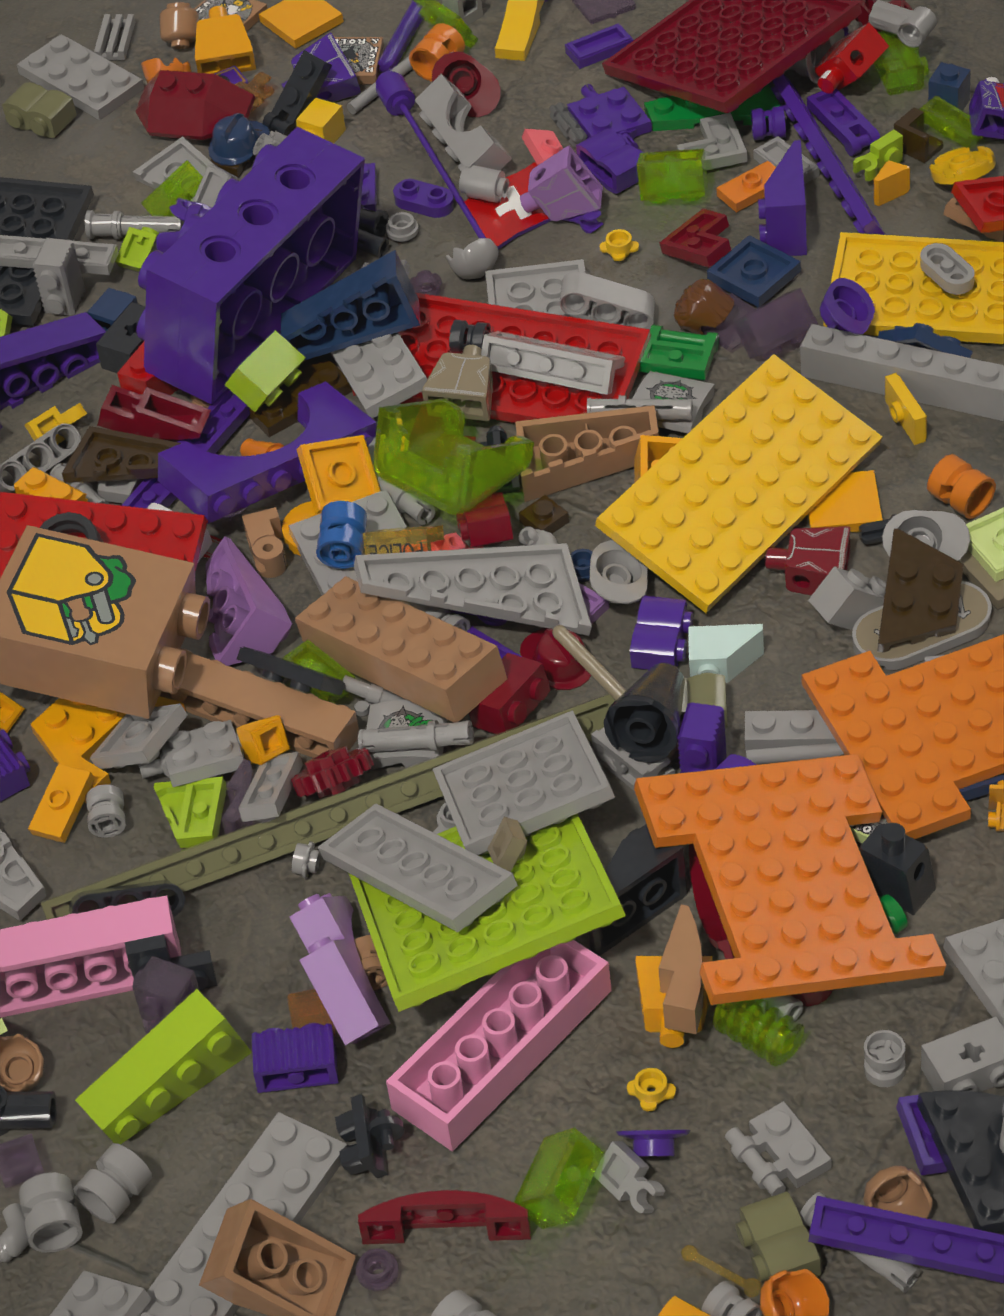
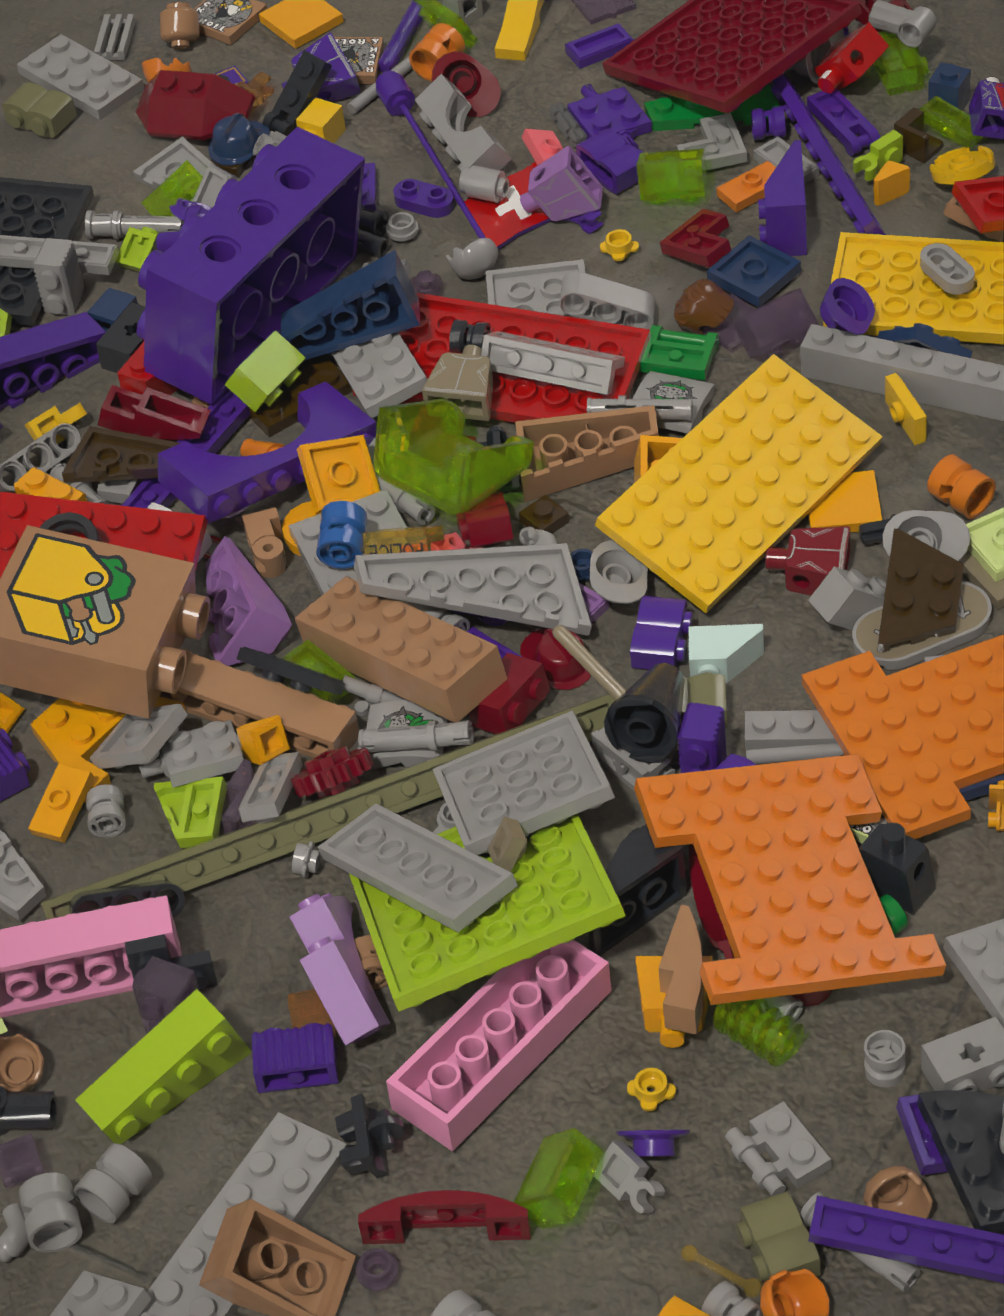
(222, 43): light orange torso -> none

